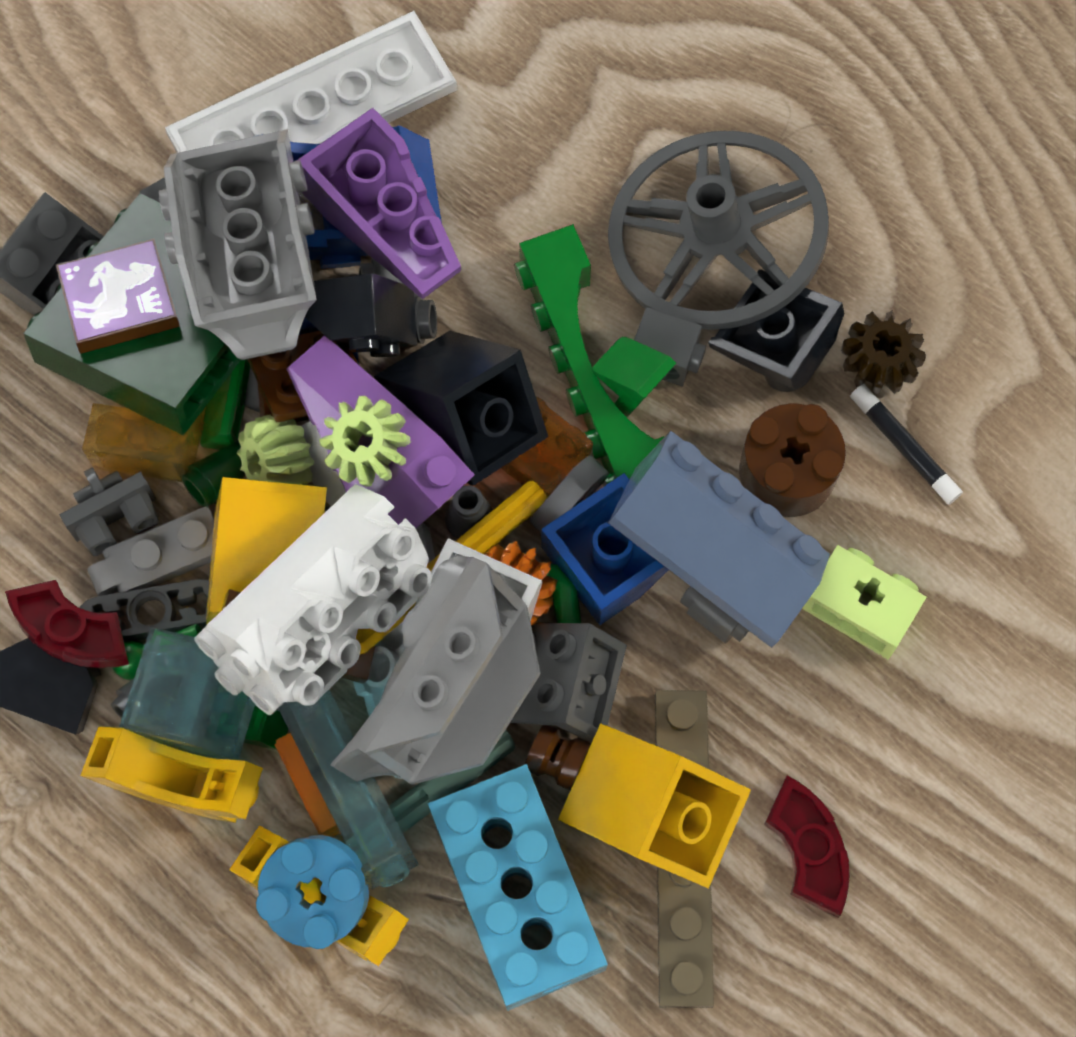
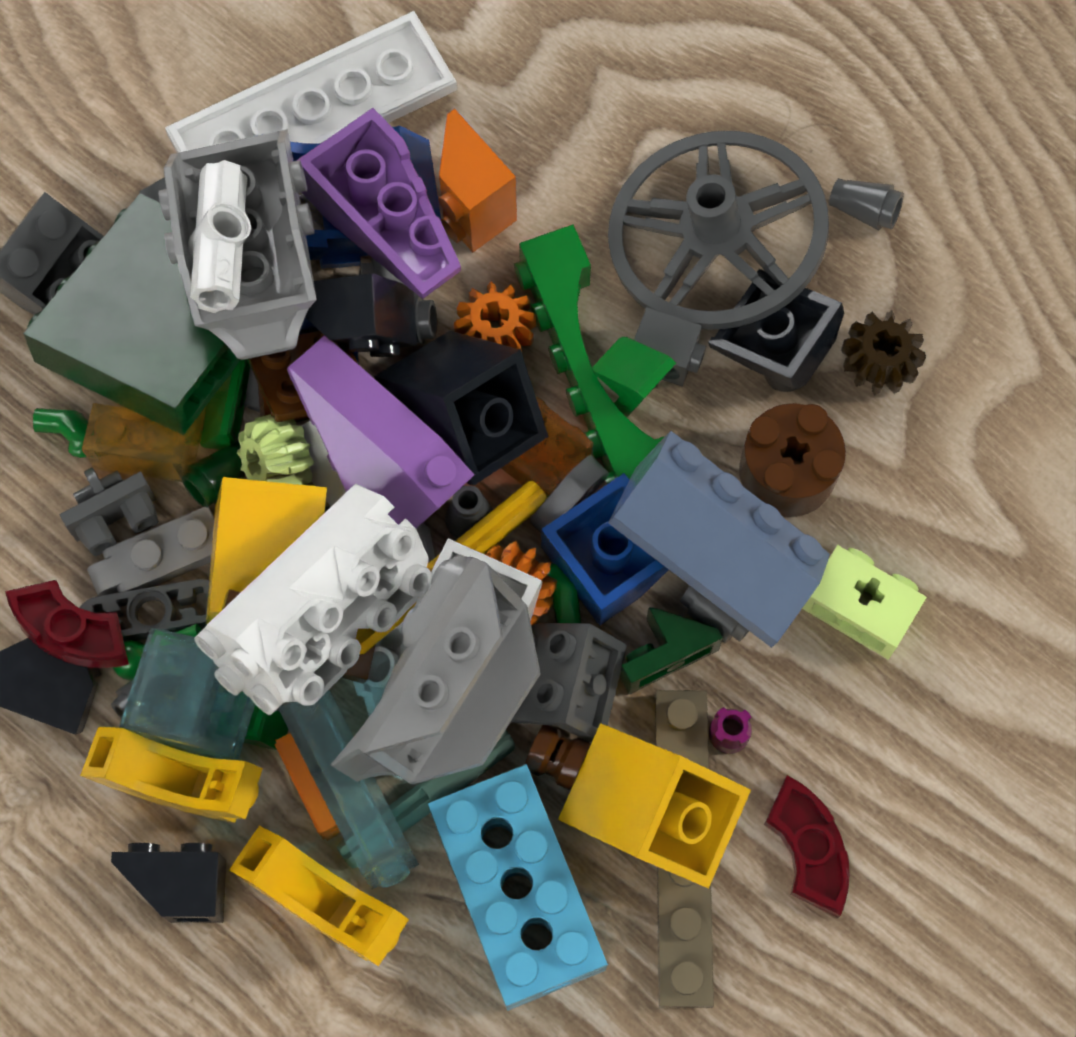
(65, 422): none -> green arm
(117, 296): tile -> none
(180, 884): none -> black slope
(219, 237): none -> white piece
(283, 901): dark azure plate -> none
(372, 422): yellowish green gear -> none
(474, 186): none -> orange slope
(496, 306): none -> orange gear
(680, 644): none -> dark green slope
(730, 743): none -> magenta hose
(868, 202): none -> dark grey cone
(906, 444): black bar -> none

